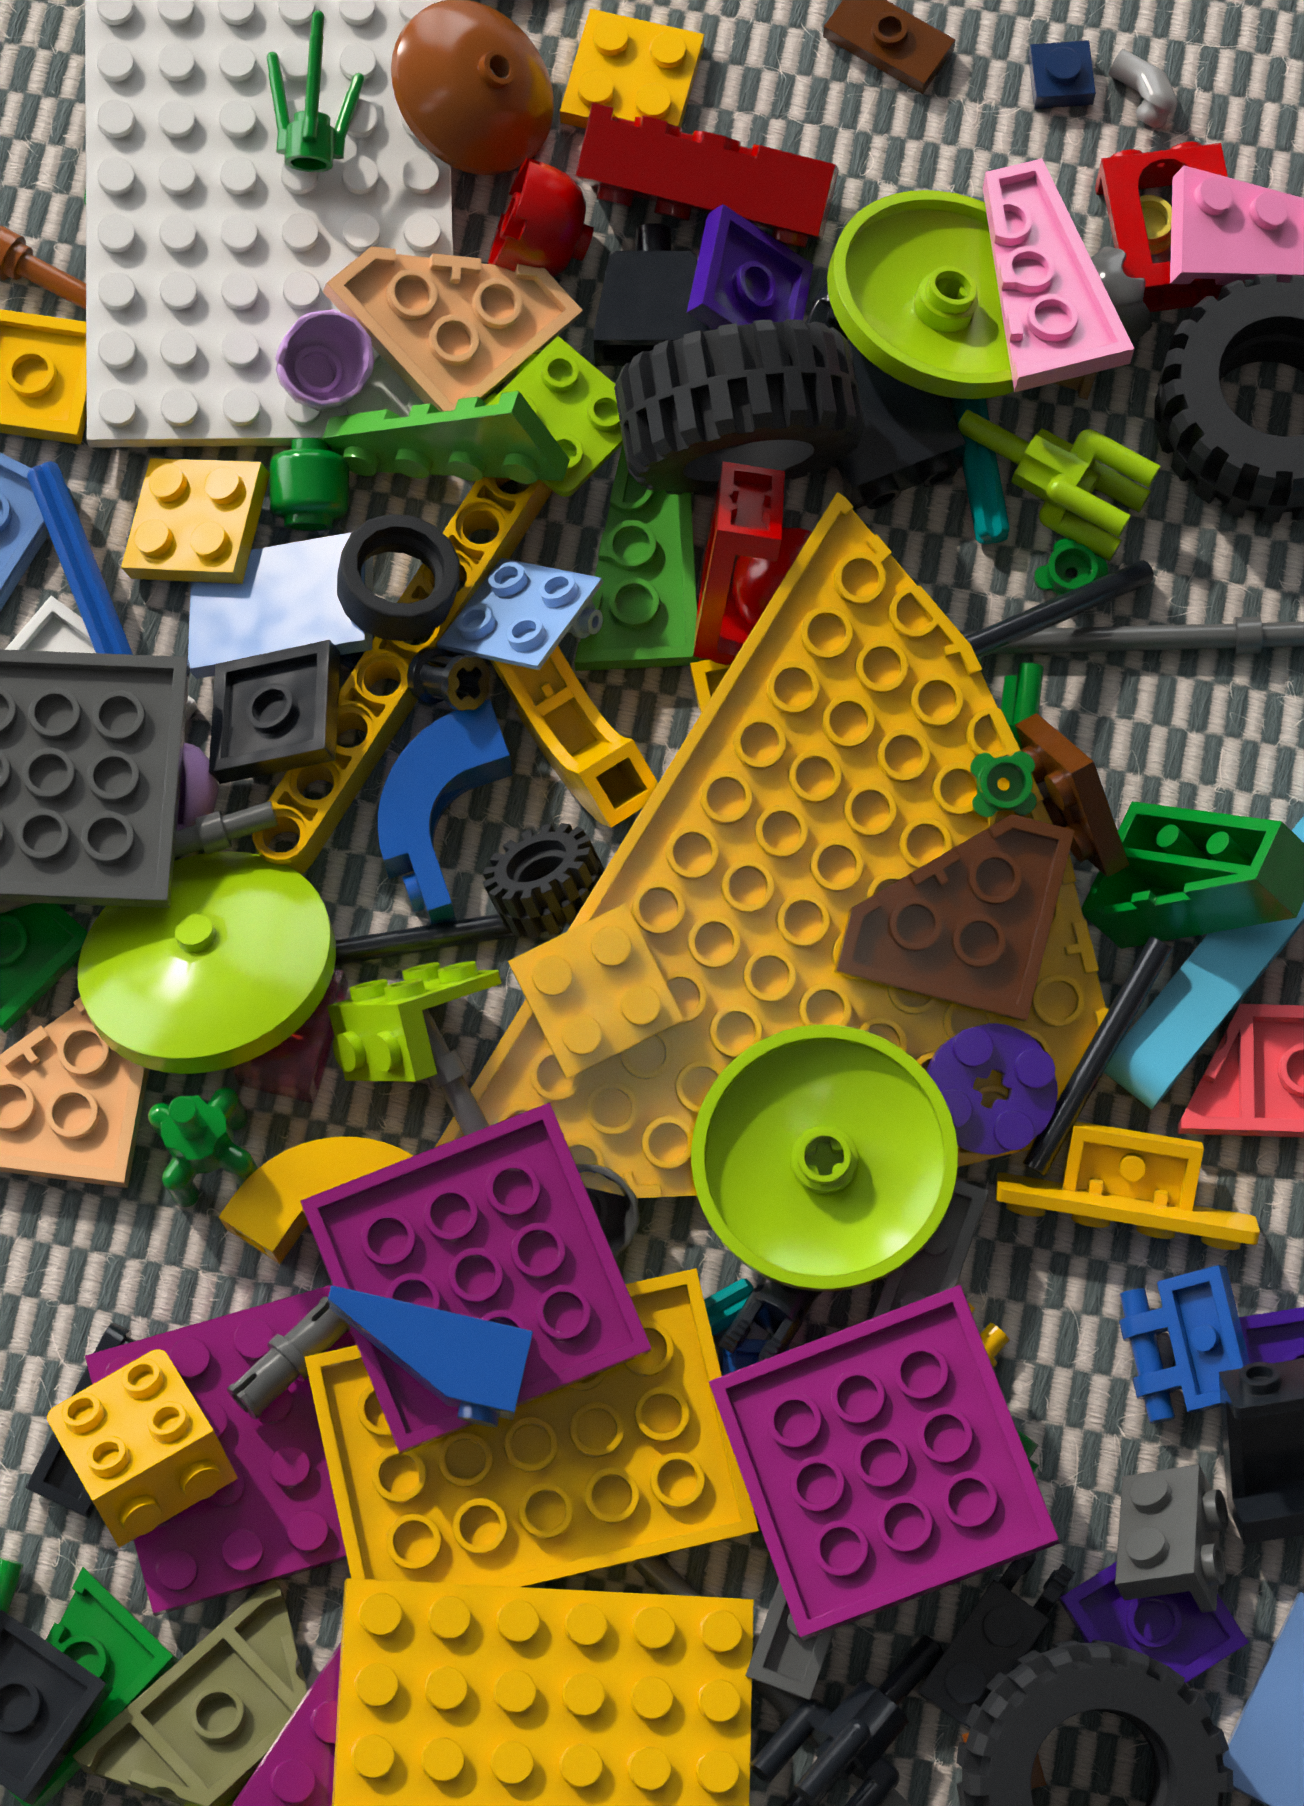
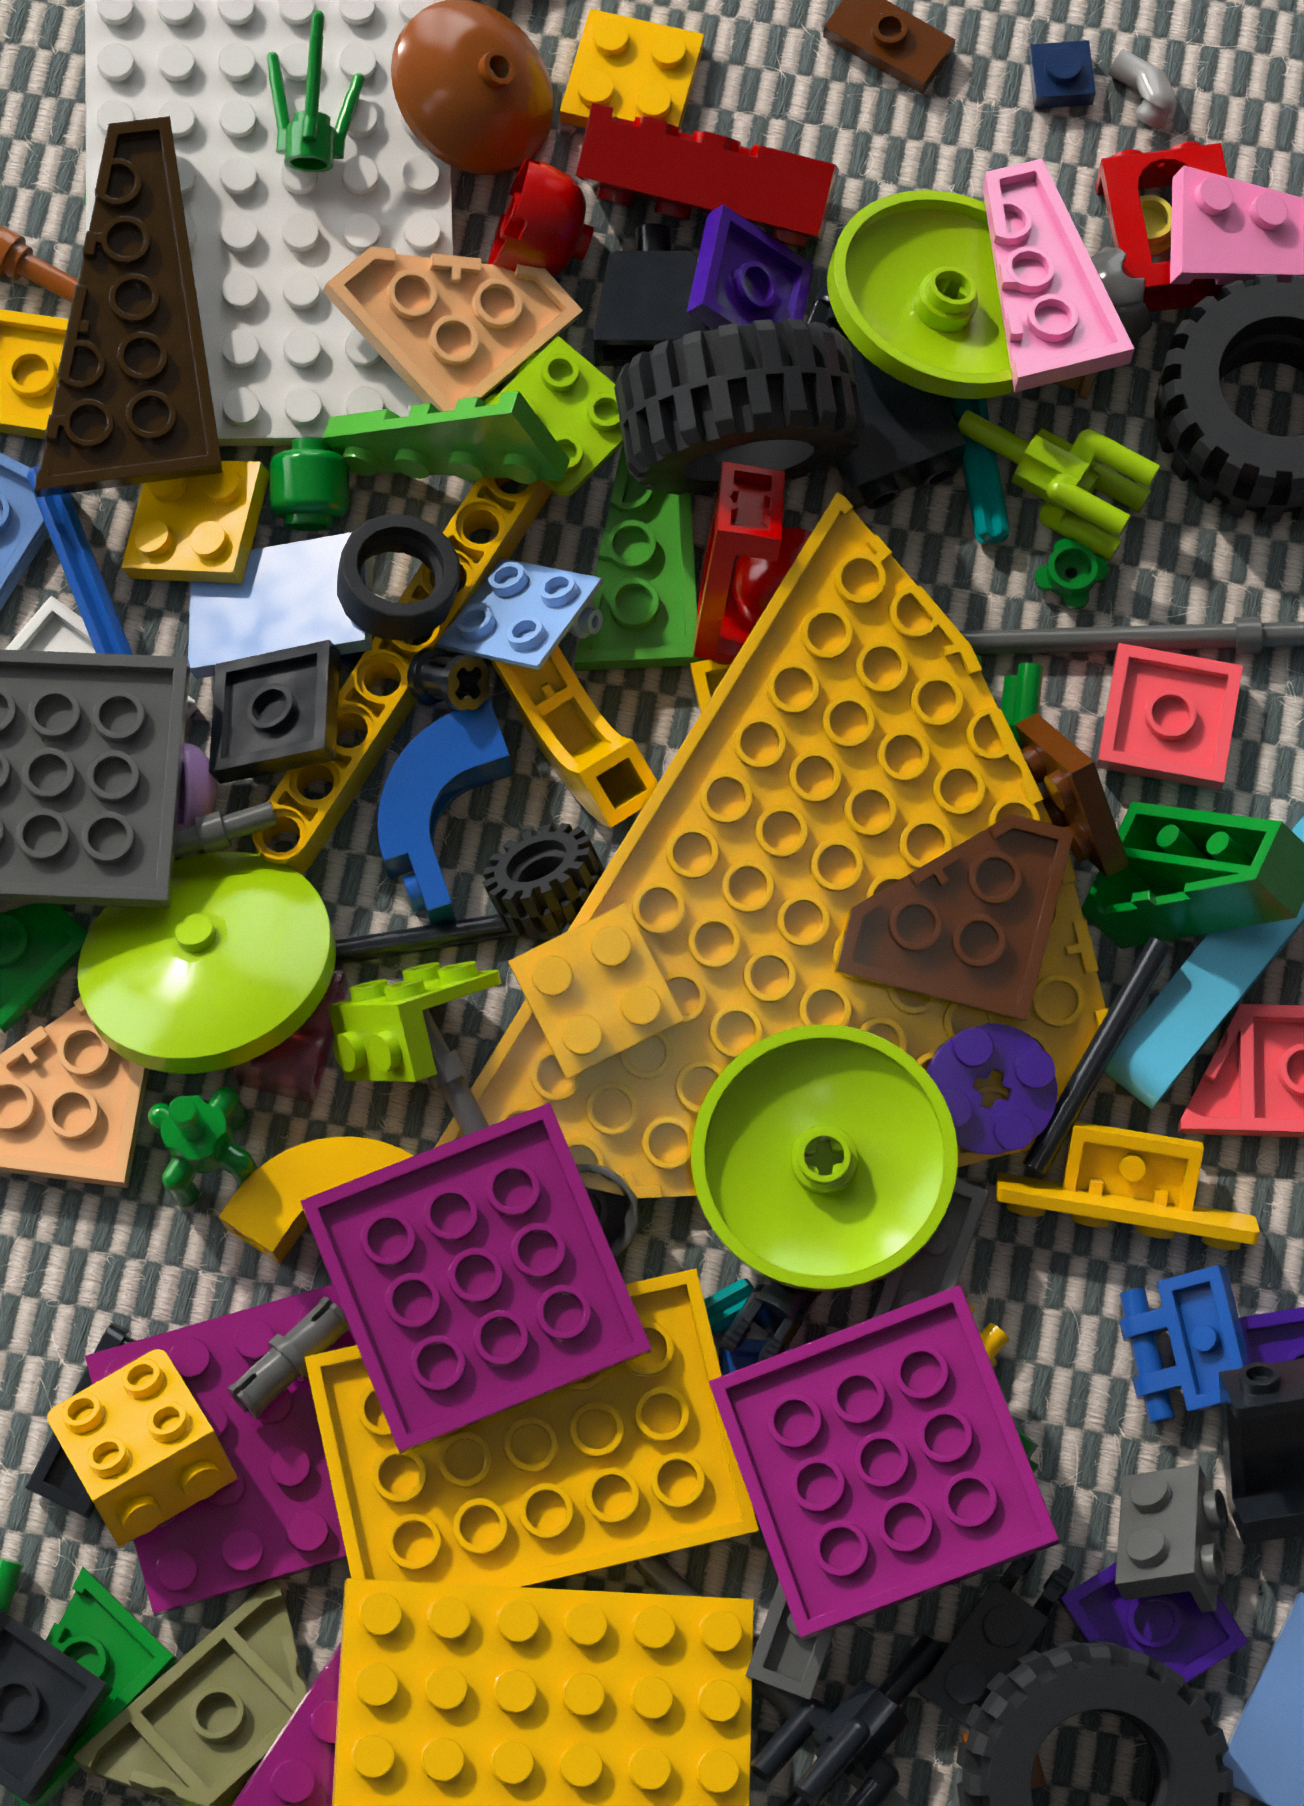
(133, 353): none -> dark brown wing
(325, 360): lavender hair -> none
(452, 1355): blue slope -> none
(1016, 770): green plate -> none
(1060, 608): black bar -> none
(1169, 716): none -> coral plate

